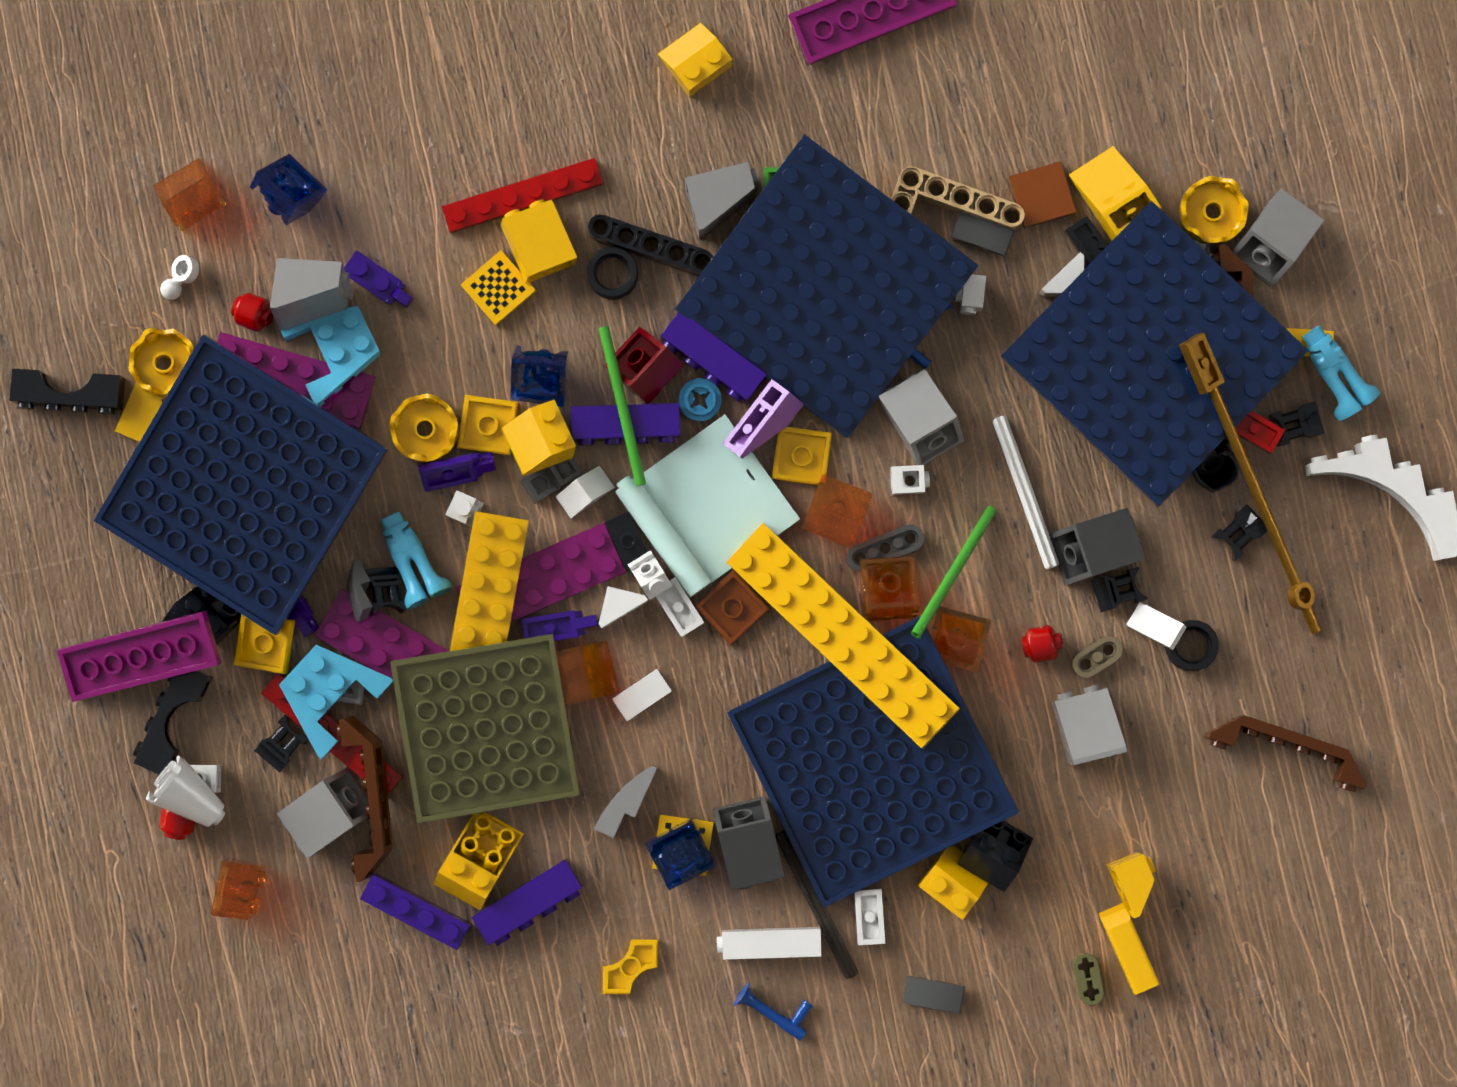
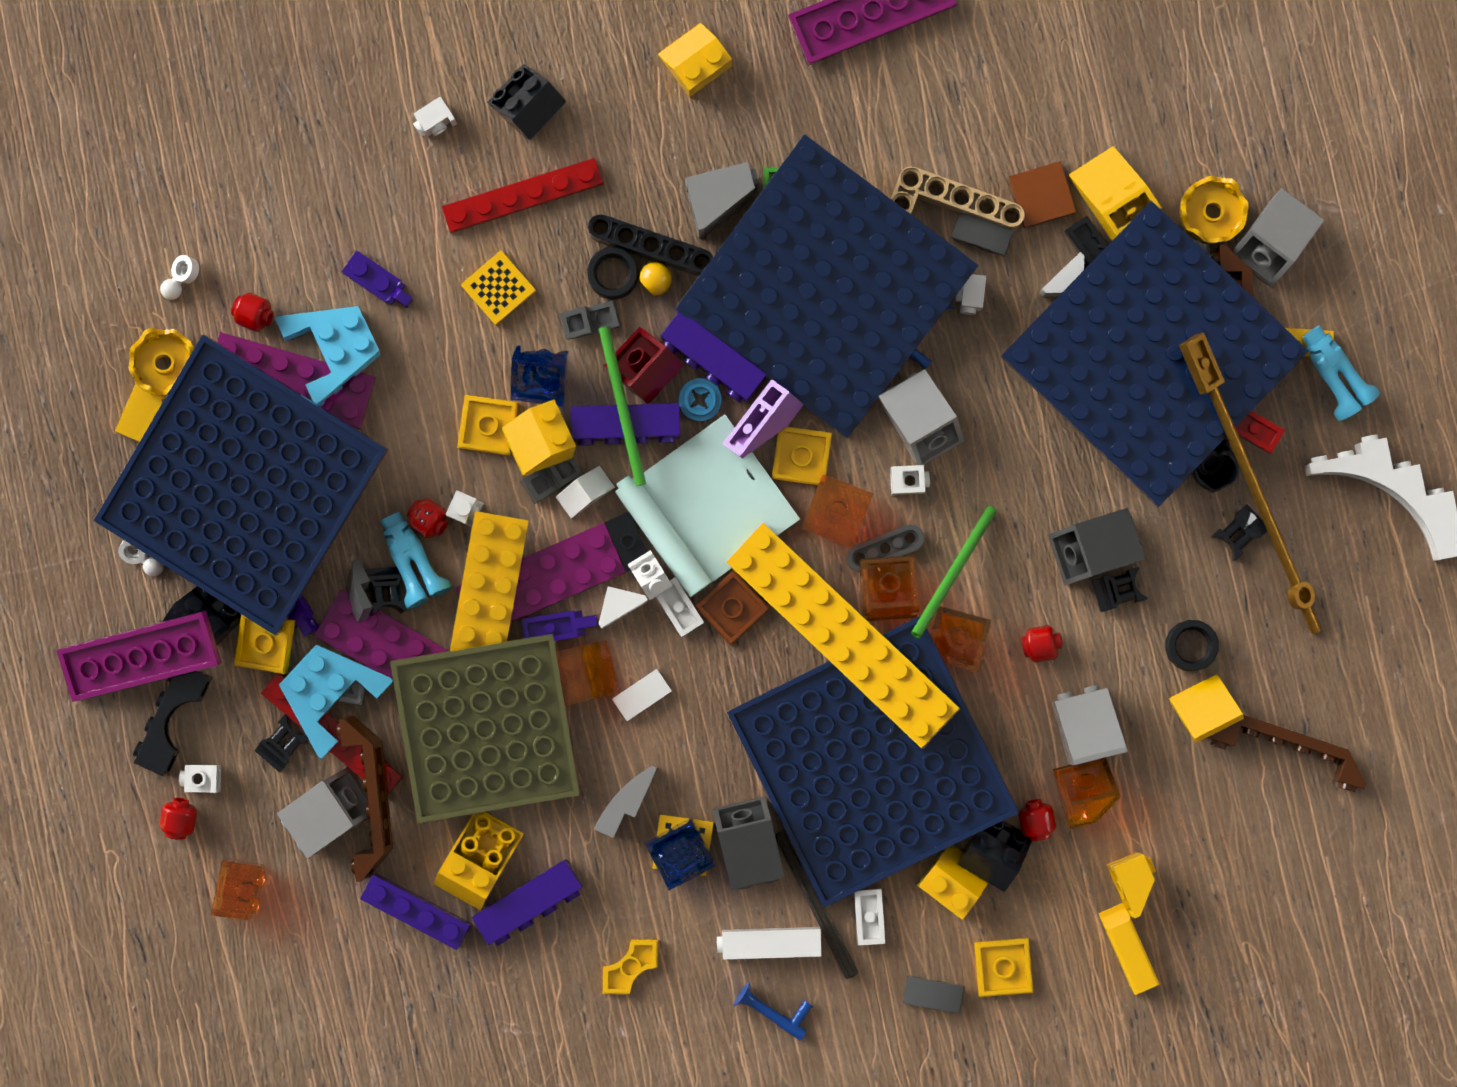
(101, 393): black arch -> none
(135, 556): none -> white plate
(186, 794): white cone -> none
(189, 195): clear orange slope -> none
(288, 188): clear blue brick -> none
(308, 291): light grey slope -> none
(411, 414): yellow plate -> none
(427, 518): none -> red head
(433, 118): none -> white brick
(455, 470): dark purple hinge -> none
(526, 101): none -> black slope
(538, 240): yellow brick -> none
(588, 320): none -> dark grey slope
(656, 278): none -> yellow piece
(1003, 967): none -> yellow tile
(1025, 492): white axle -> none
(1037, 820): none -> red head
(1086, 791): none -> clear orange slope
(1094, 978): olive beam -> none
(1096, 657): dark tan plate -> none
(1156, 625): white tile -> none
(1206, 708): none -> yellow tile
(1308, 421): black piece -> none

